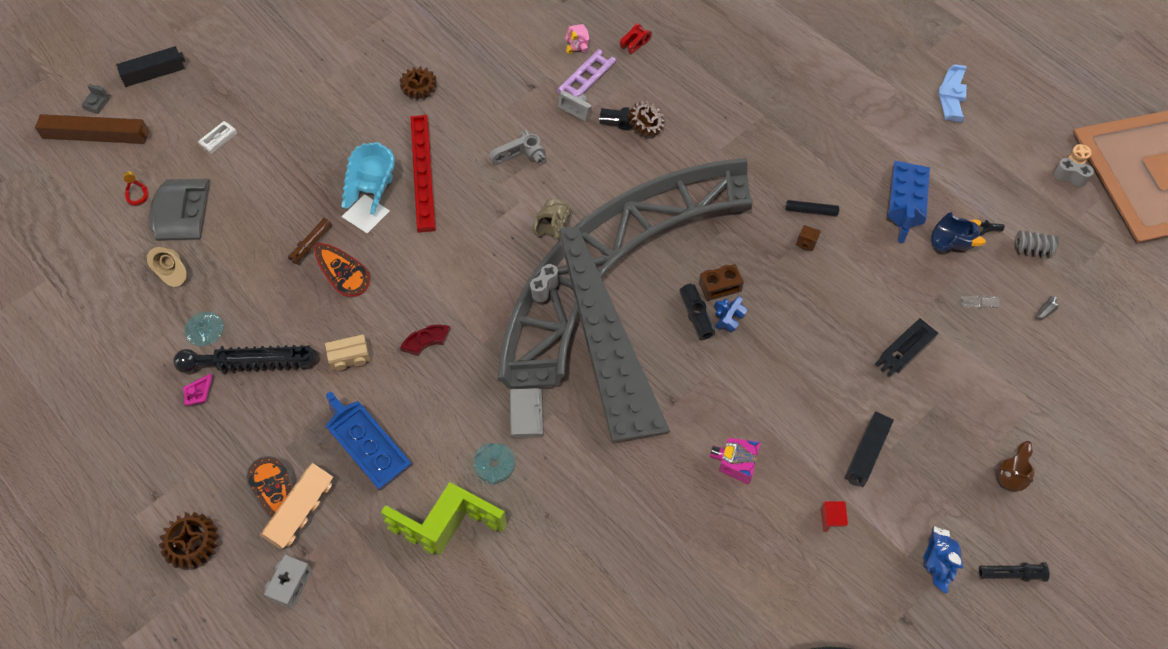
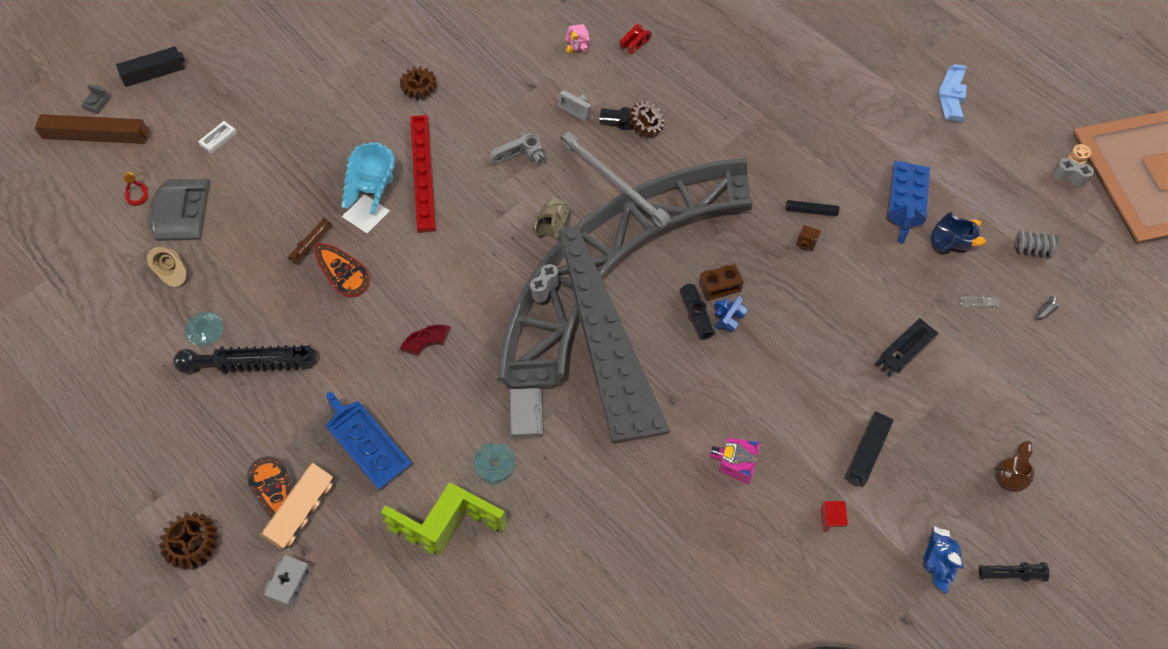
(197, 391): dark pink piece -> none
(347, 352): tan brick -> none
(596, 74): lavender bar -> none
(658, 215): none -> light grey piece
(991, 227): black bar -> none

